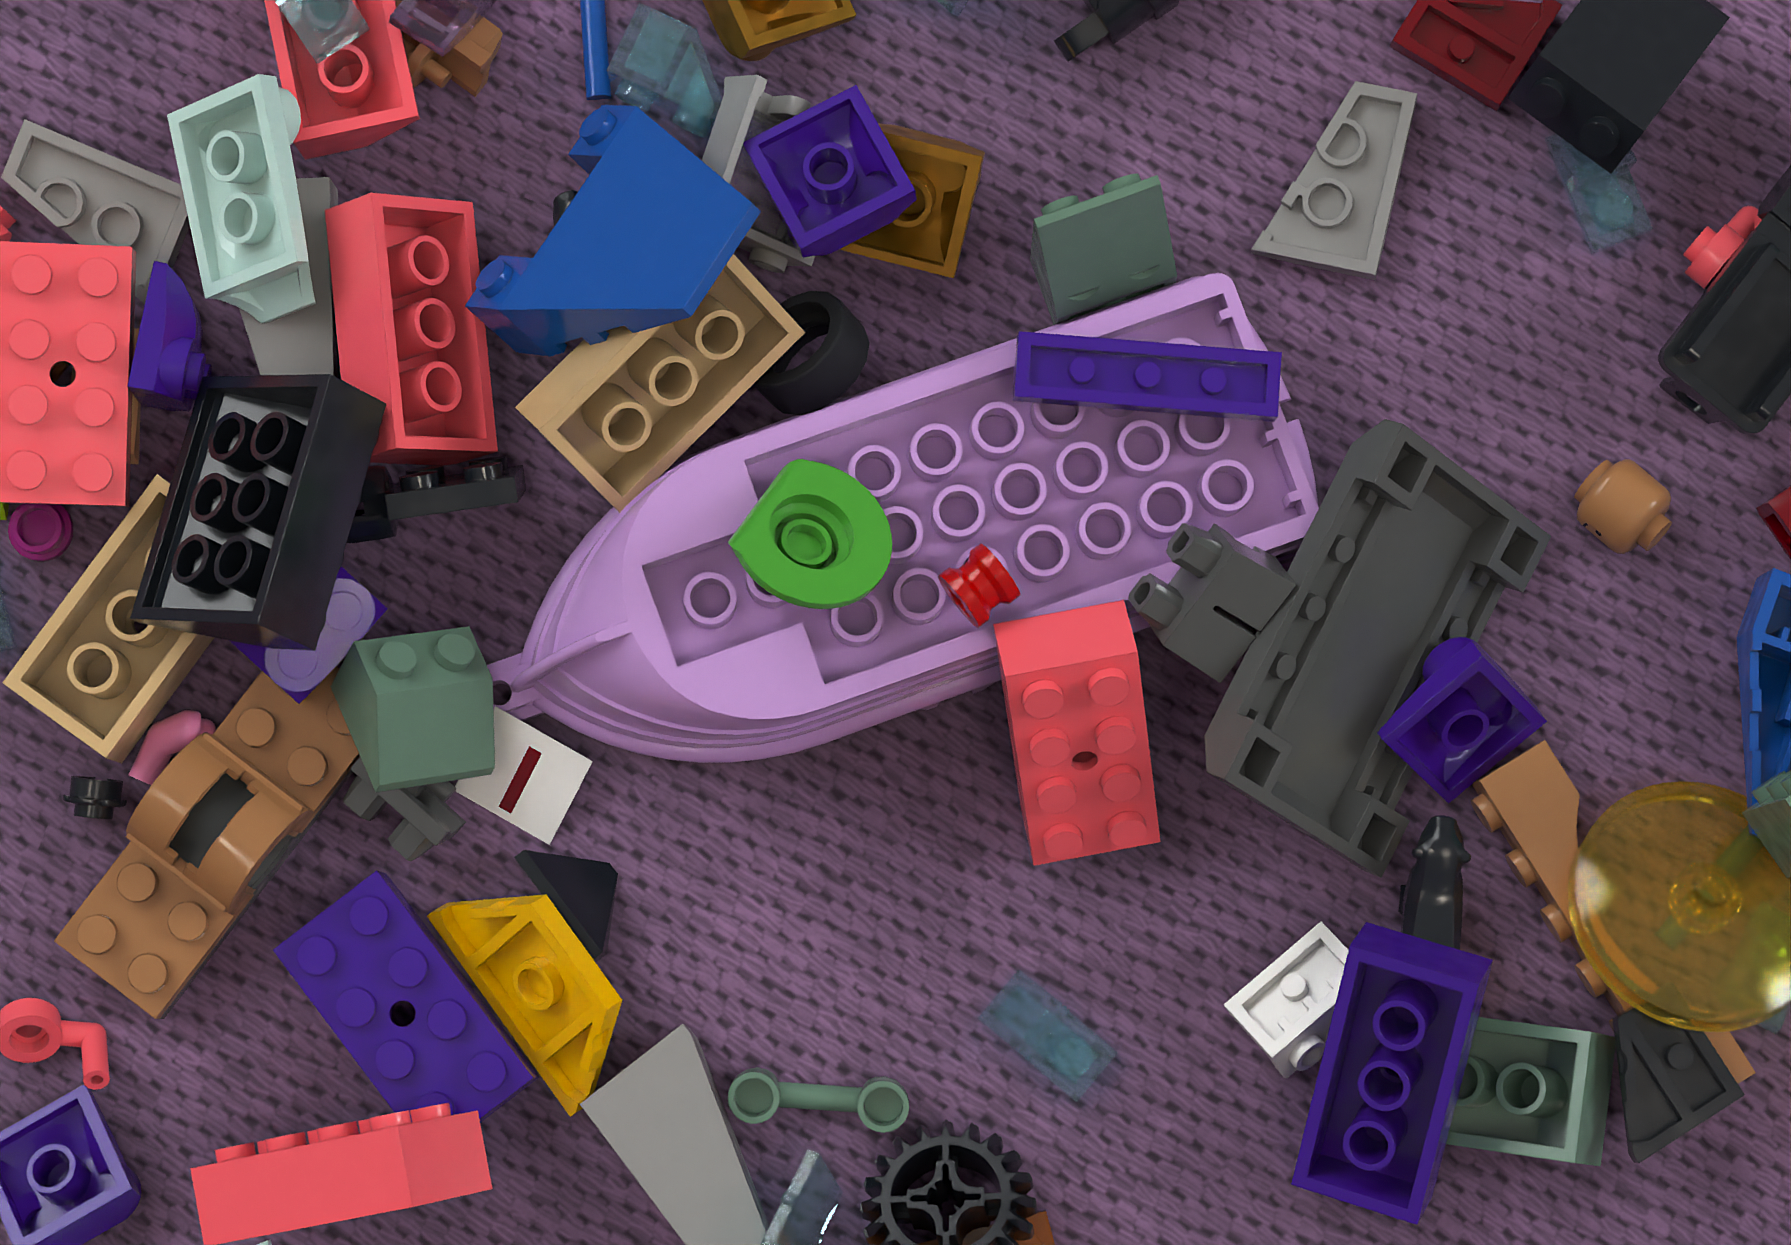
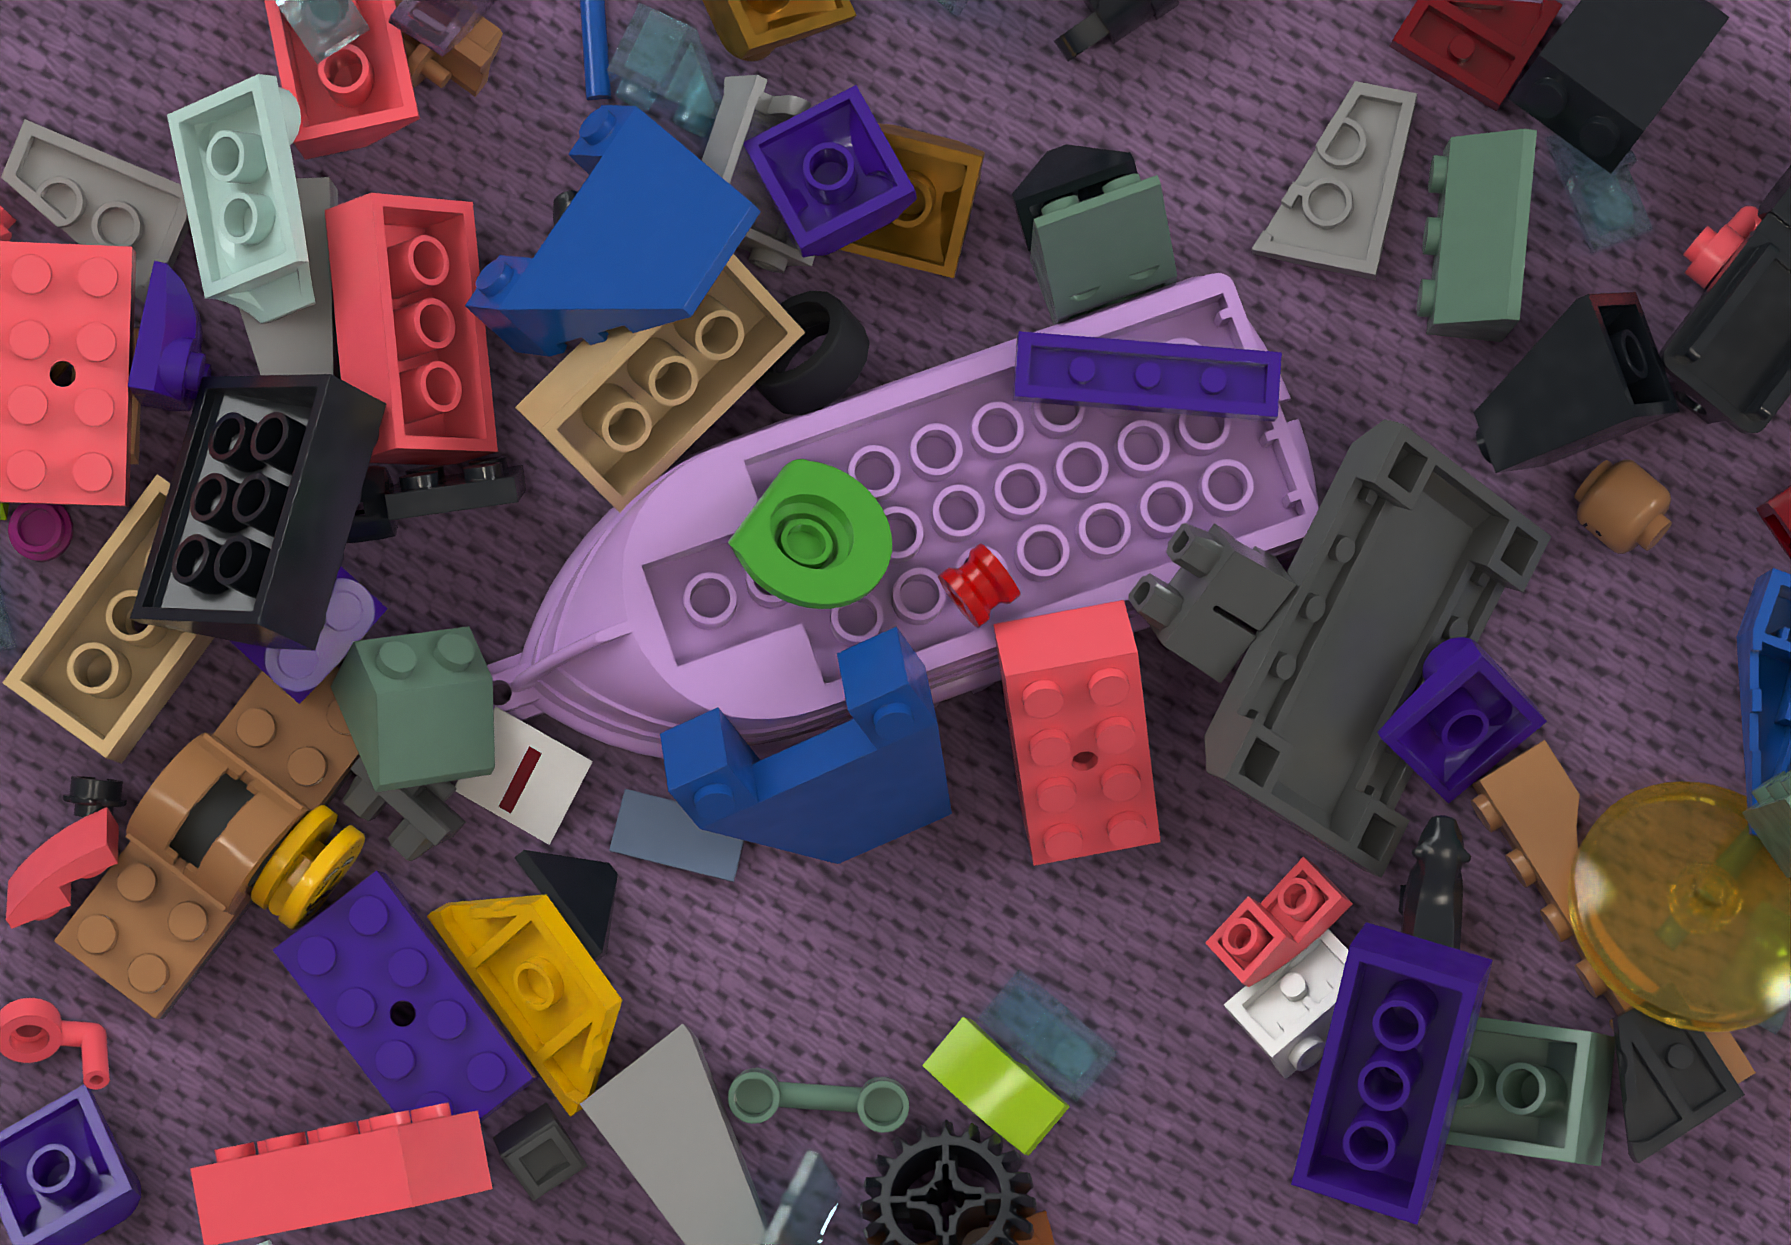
(44, 879): none -> coral slope
(166, 739): bright pink arm -> none
(304, 869): none -> yellow head
(537, 1146): none -> dark grey slope
(666, 835): none -> sand blue tile
(834, 789): none -> blue wedge
(996, 1086): none -> lime slope
(1066, 173): none -> black slope
(1289, 919): none -> coral slope
(1478, 235): none -> sand green slope
(1577, 387): none -> black slope

